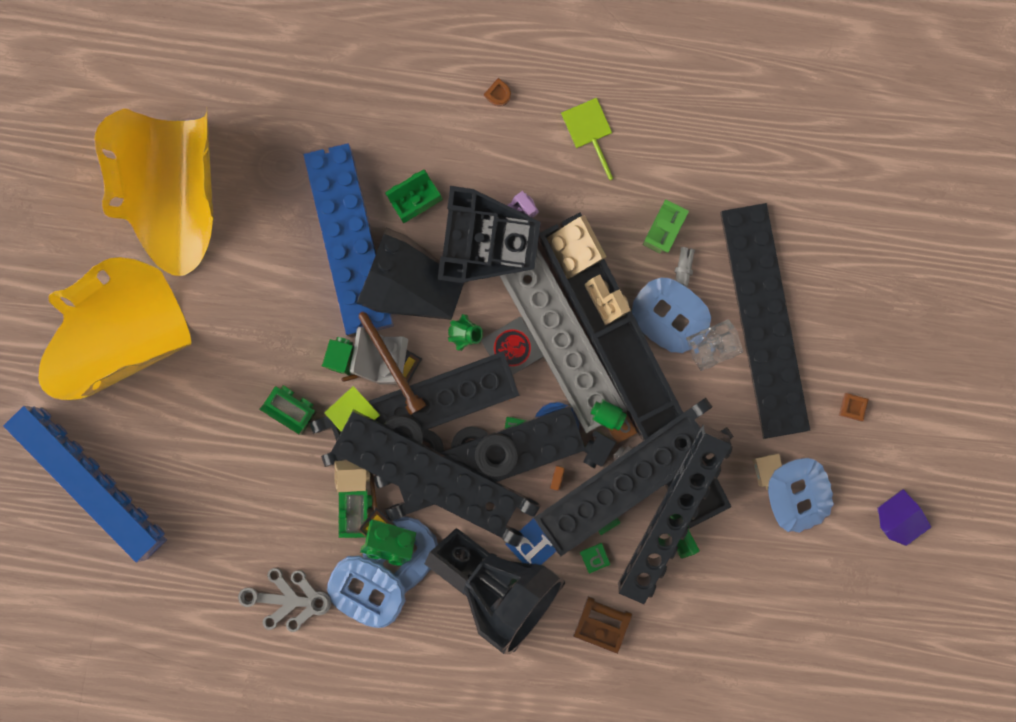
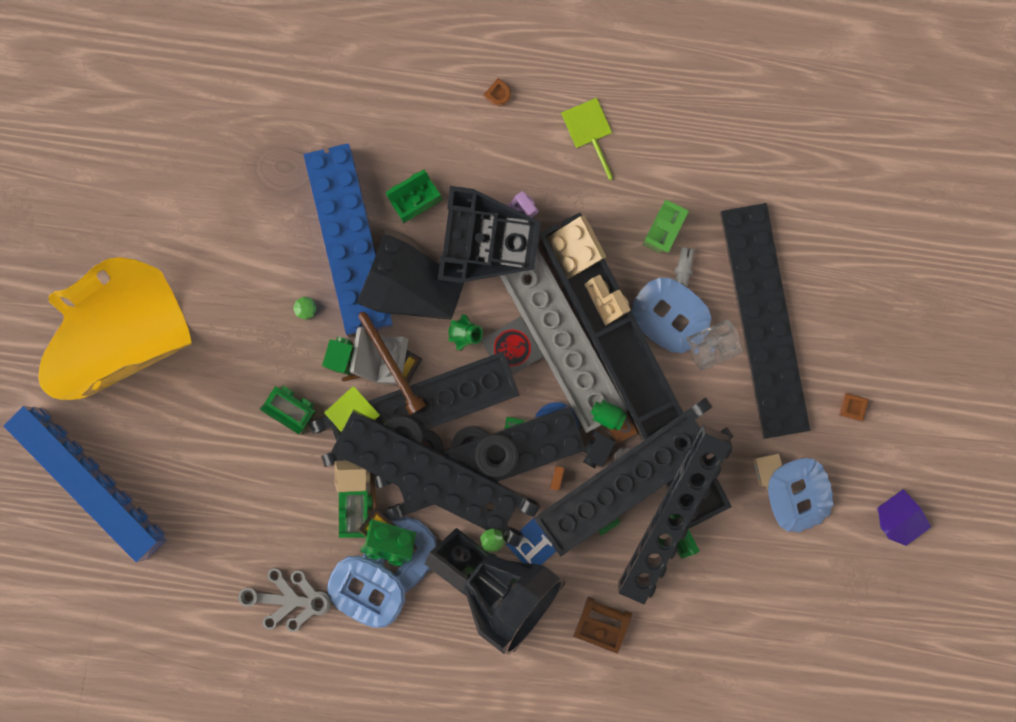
(164, 184): yellow piece -> none
(305, 308): none -> bright green tile
(492, 540): none -> bright green tile
(595, 558): green tile -> none

